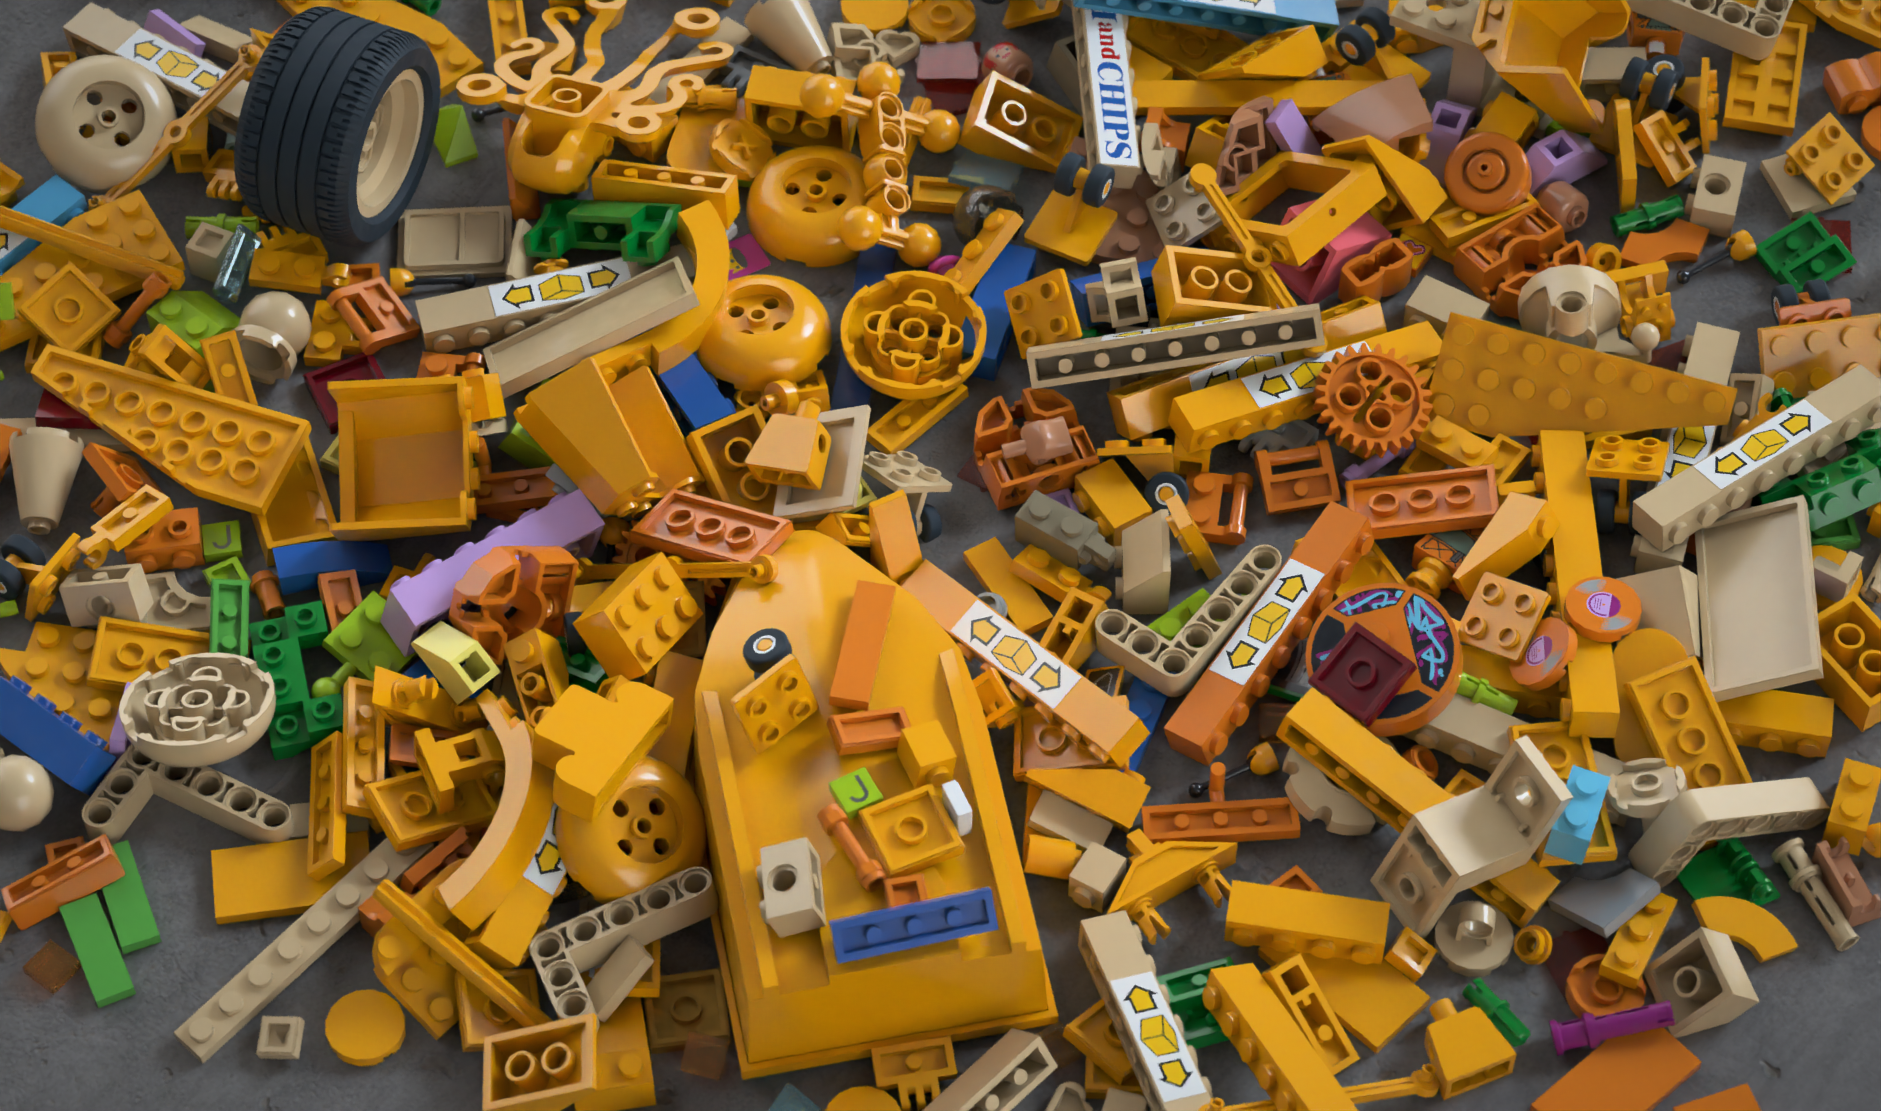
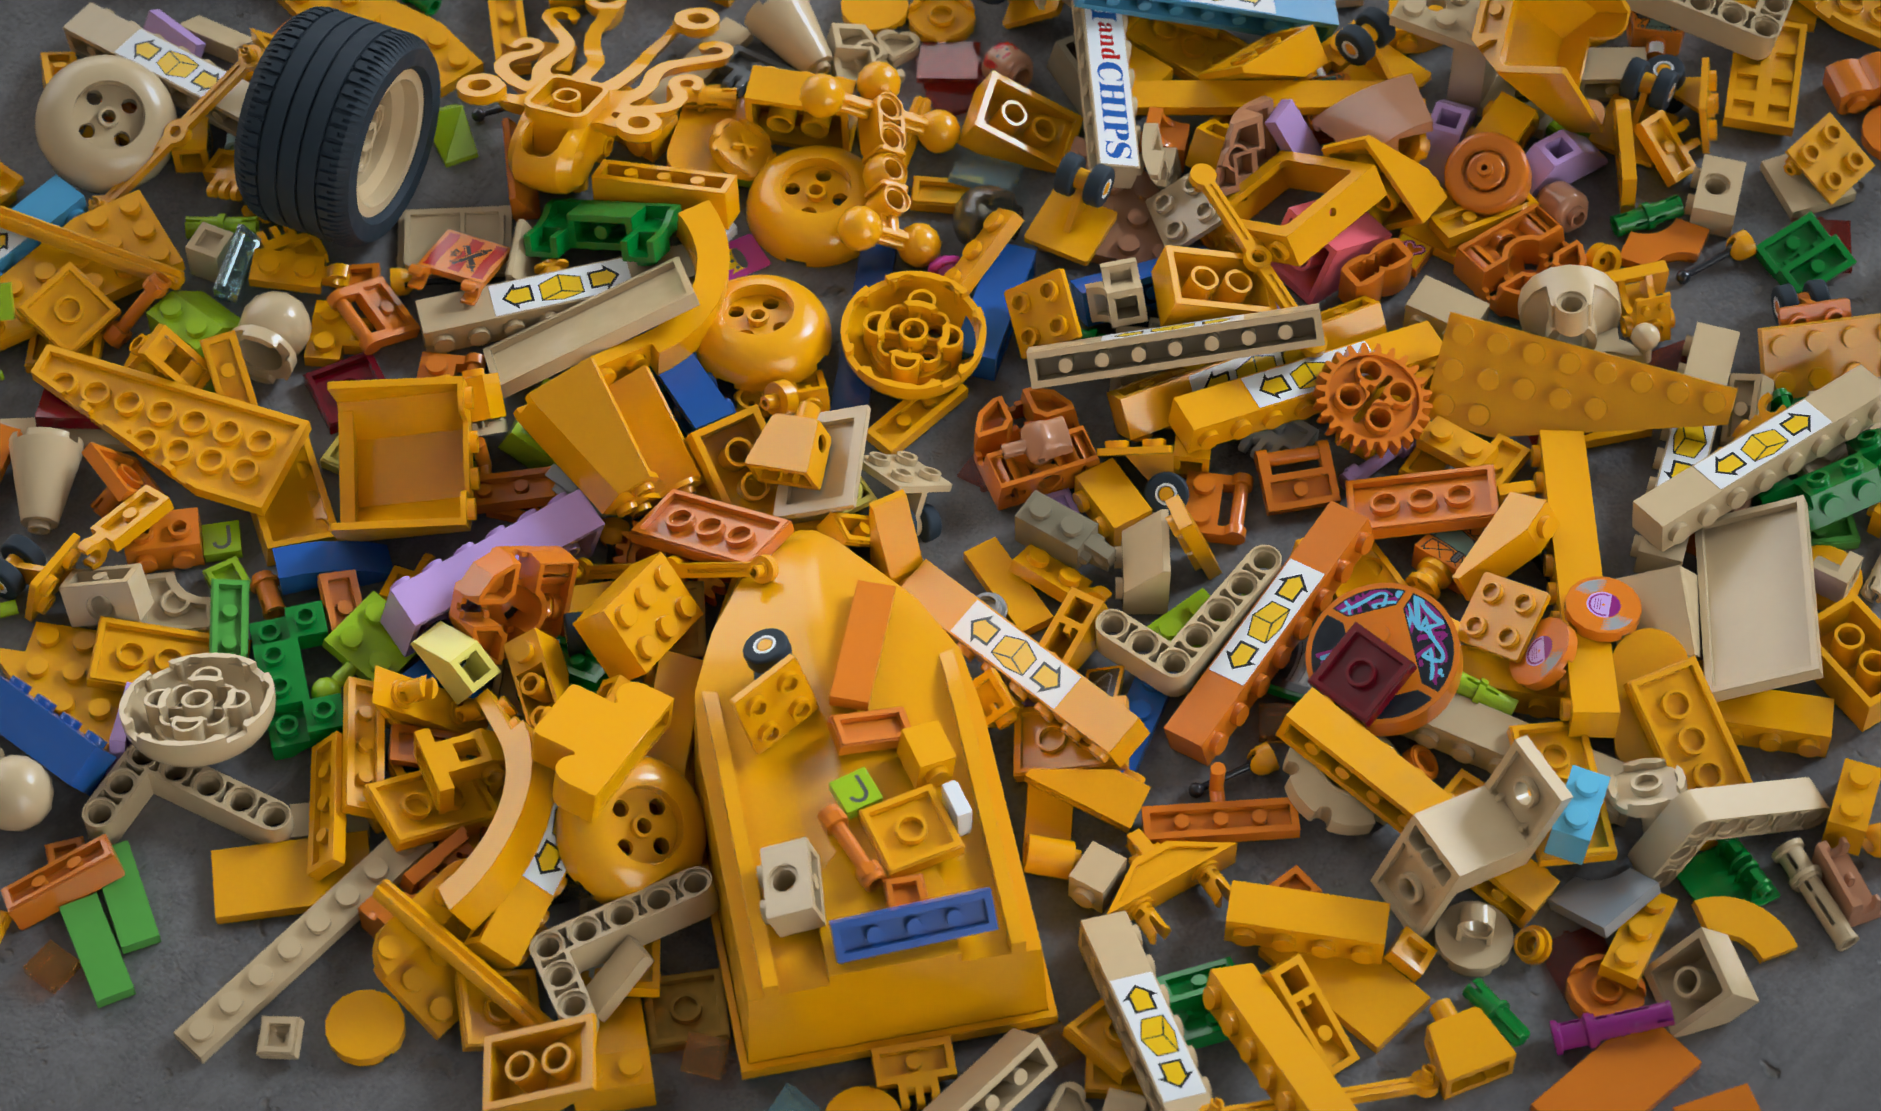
(461, 260): none -> orange flag
(1067, 821): tan tile -> none
(1624, 461): light orange plate -> none

